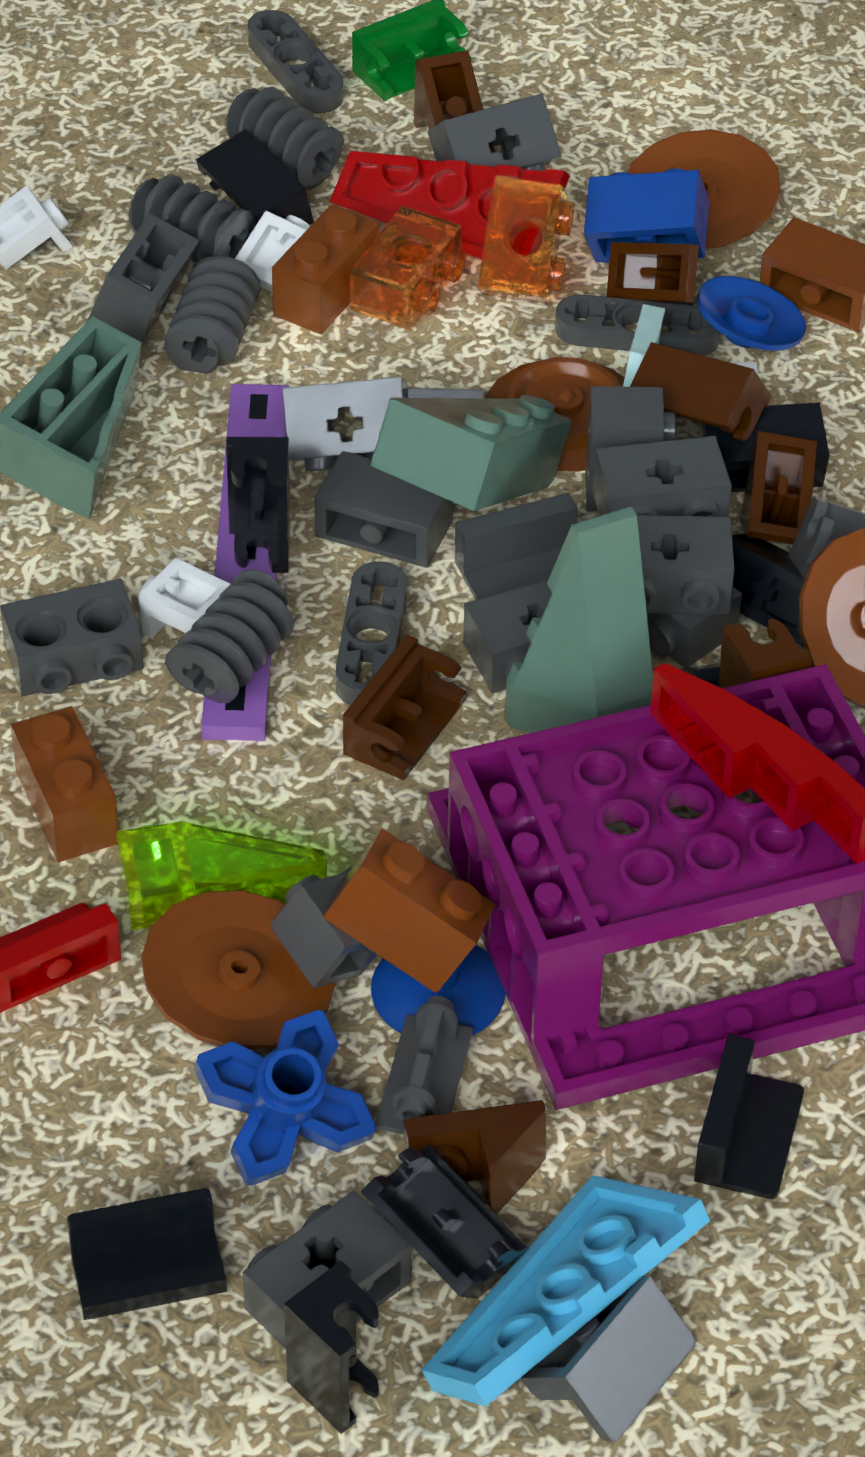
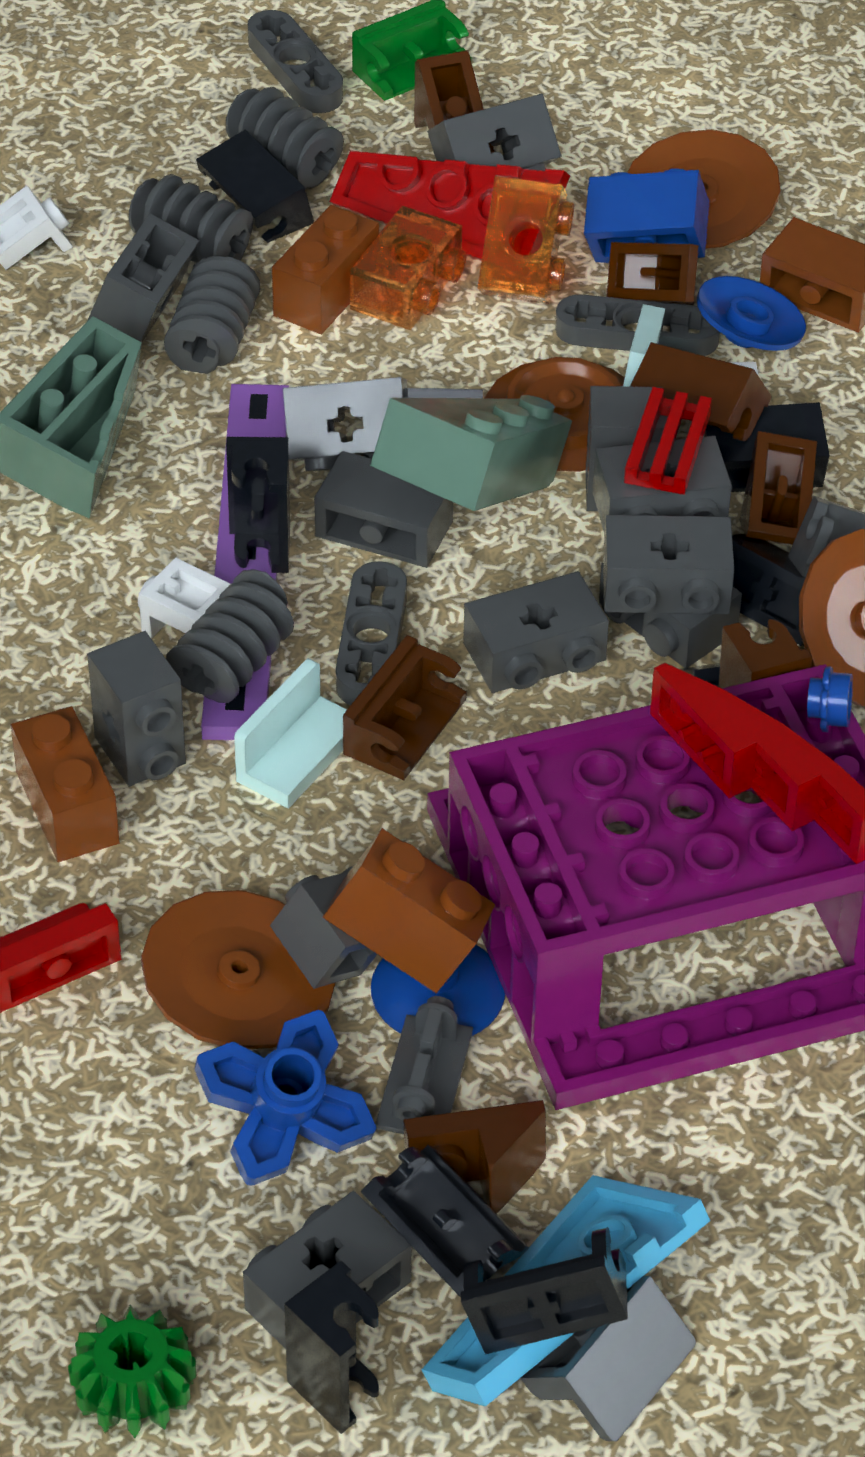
(72, 637): dark grey brick -> none
(113, 1390): none -> green gear
(137, 708): none -> dark grey brick
(145, 1253): black panel -> none
(185, 859): clear neon green slope -> none
(269, 243): white bracket -> none
(289, 738): none -> light aqua panel
(513, 545): dark grey panel -> none
(547, 1298): none -> black hinge
(593, 638): sand green wedge -> none
(676, 411): none -> red tile
(747, 1126): black panel -> none
(831, 699): none -> blue plate

